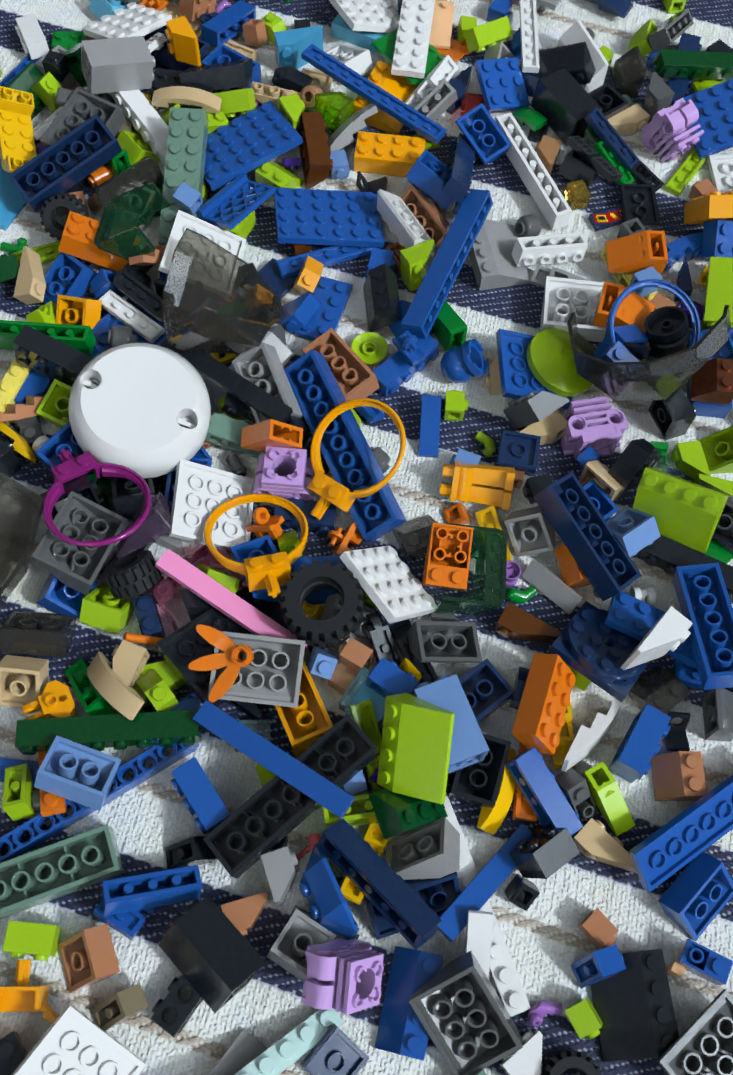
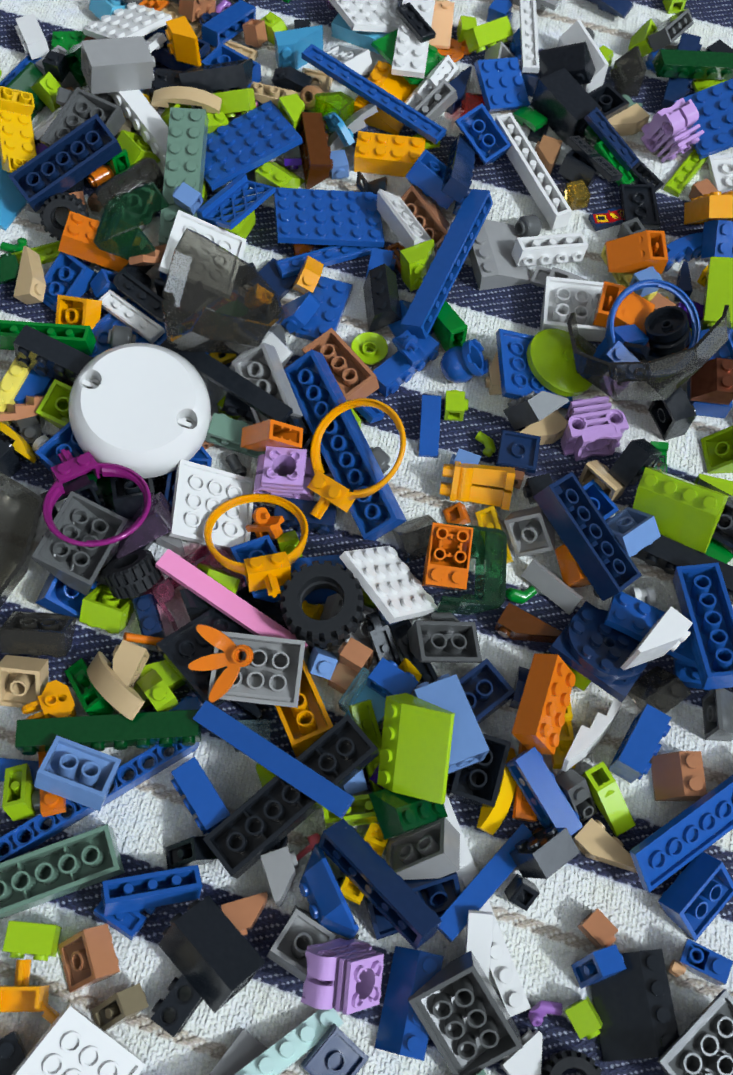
(45, 314): lime slope -> none
(336, 124): none -> dark azure plate
(350, 535): orange hips -> none
(415, 22): none -> black tile
(514, 571): medium lavender wheel -> none
(586, 456): blue slope -> none
(657, 96): dark grey slope -> none
(676, 738): black bracket -> none
(690, 459): lime slope -> none

